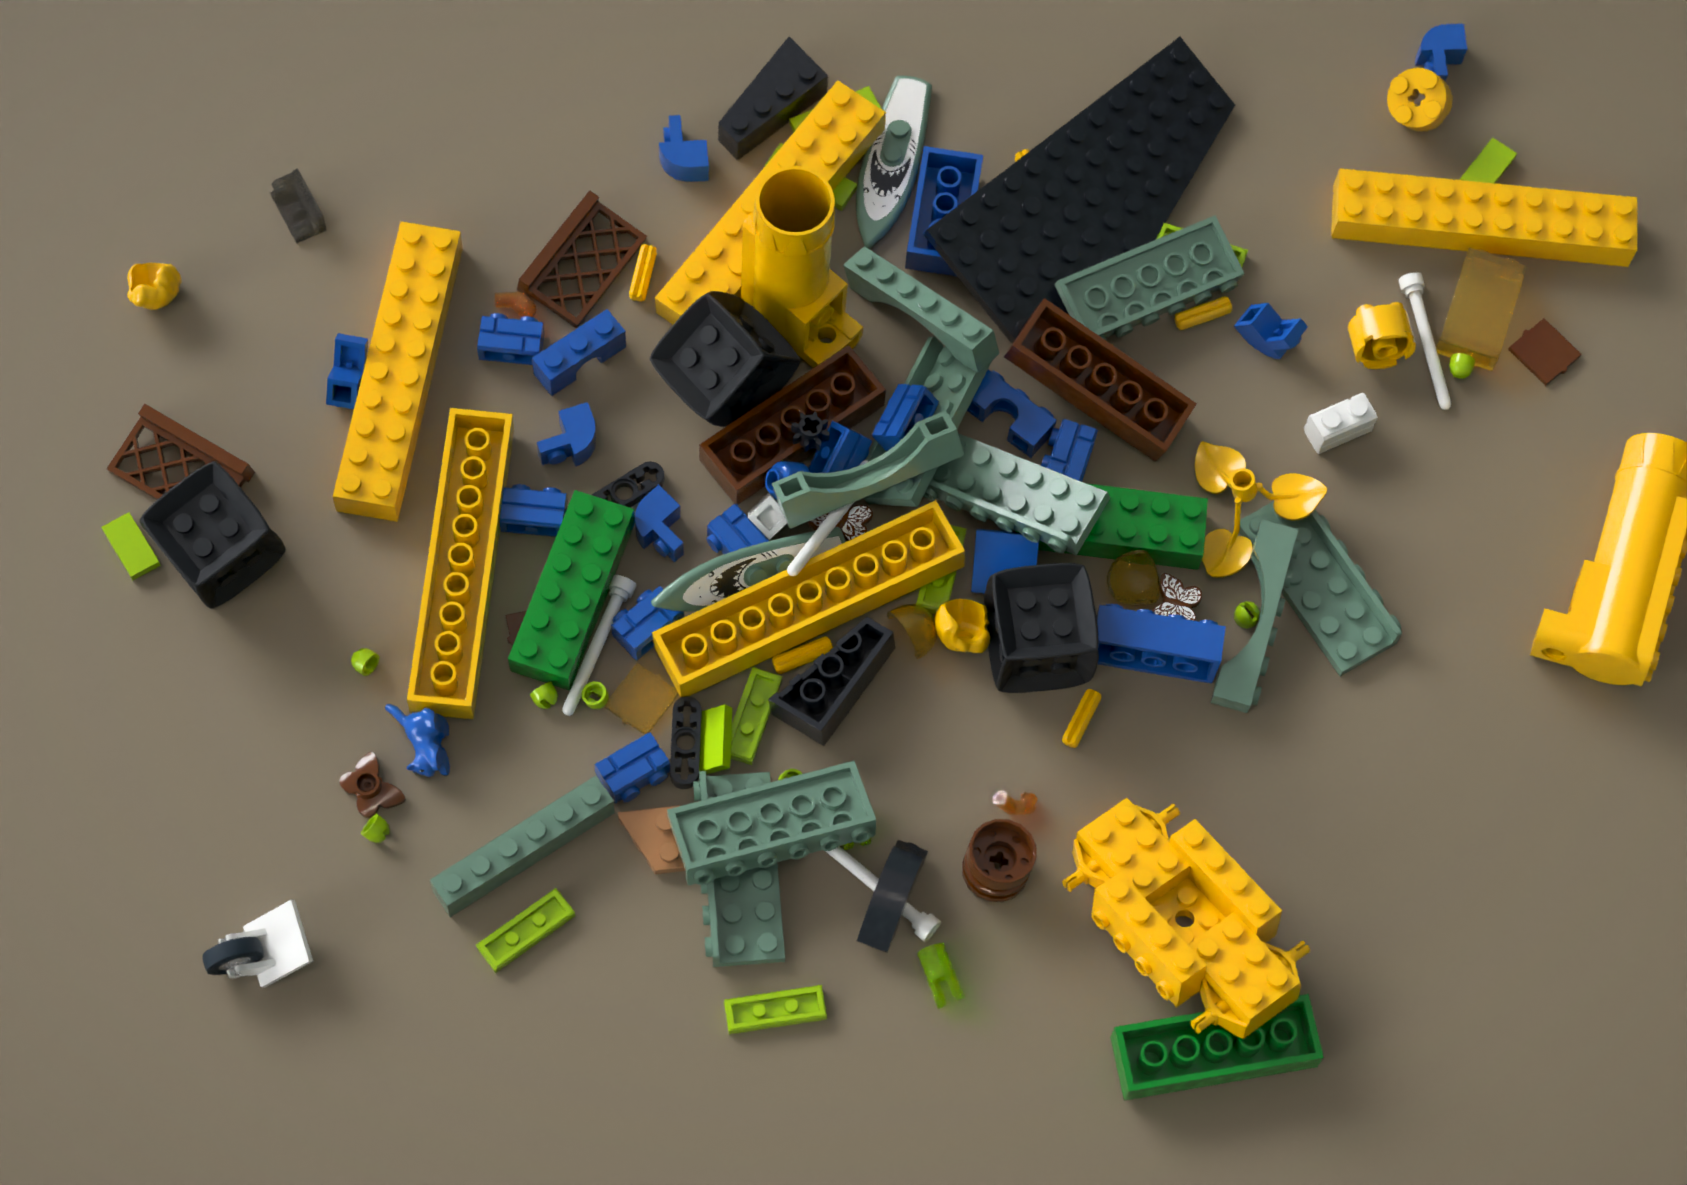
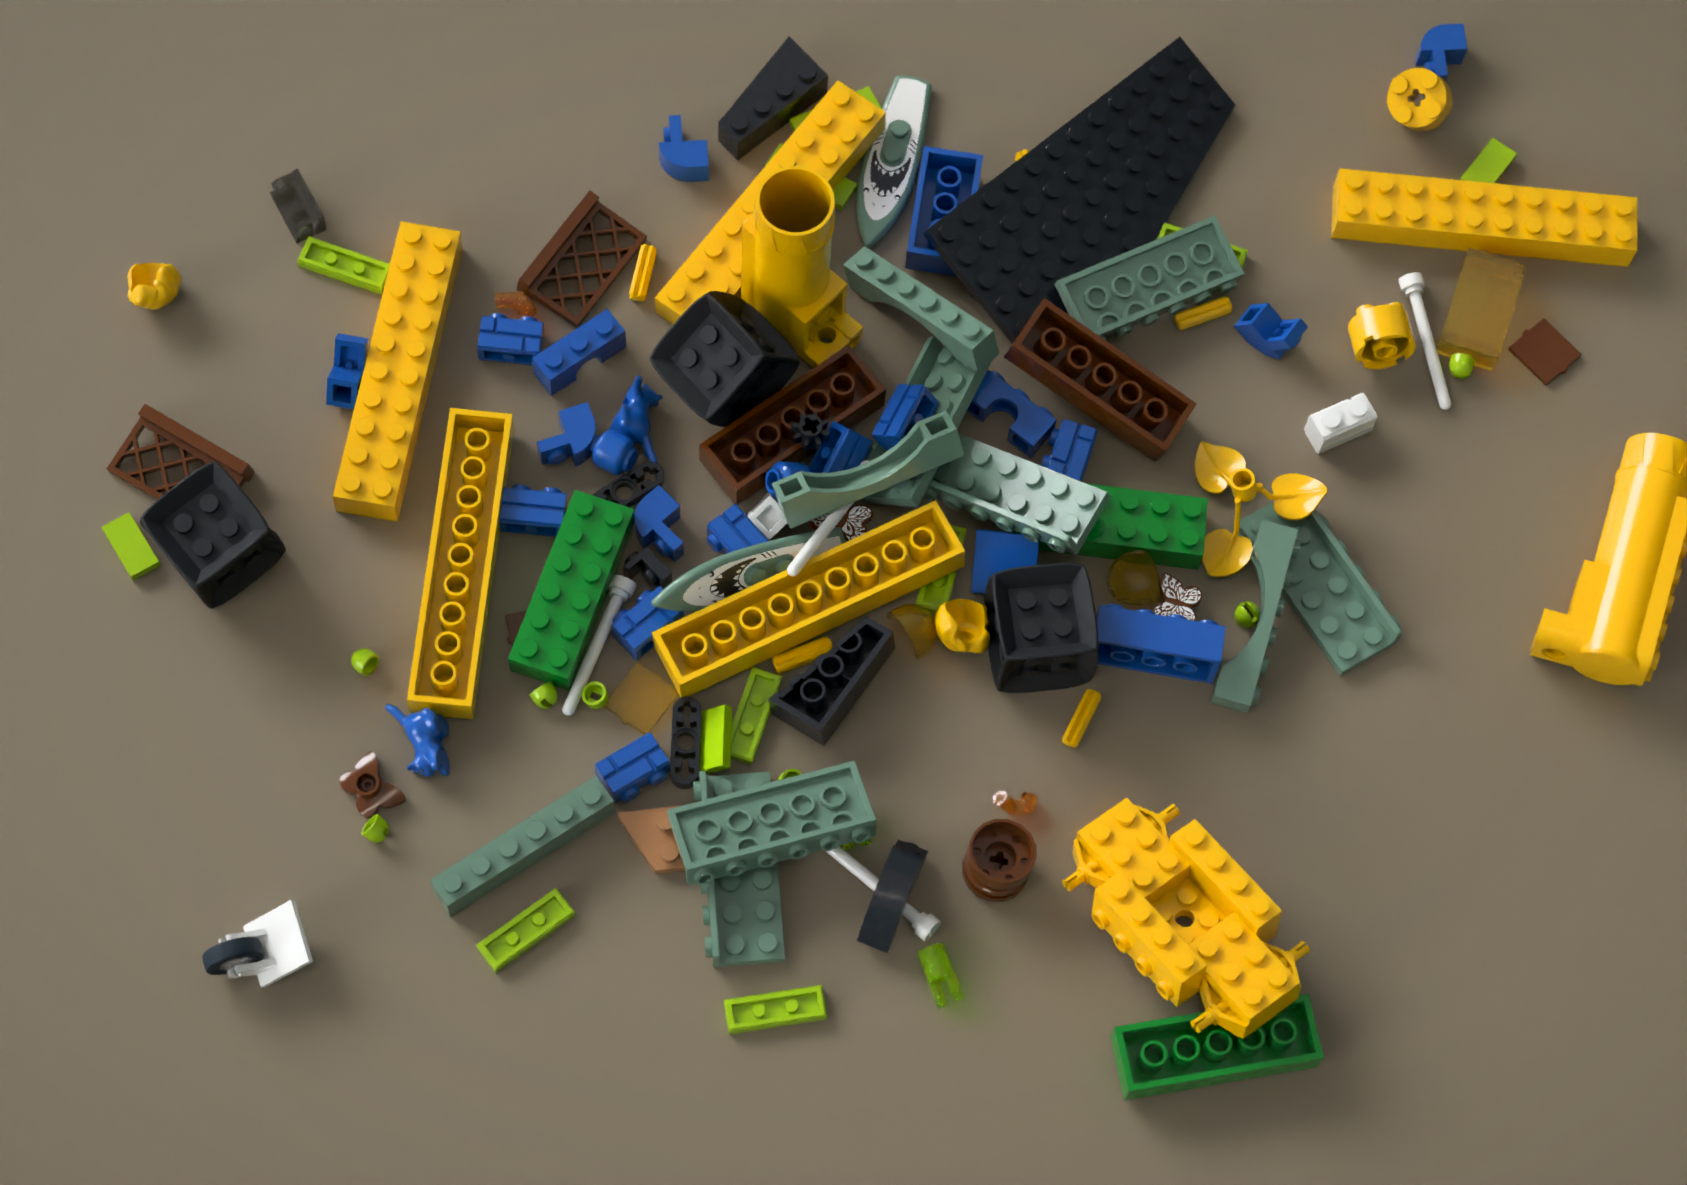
(344, 265): none -> lime tile
(613, 452): none -> blue head
(634, 416): none -> blue animal
(652, 568): none -> black bracket

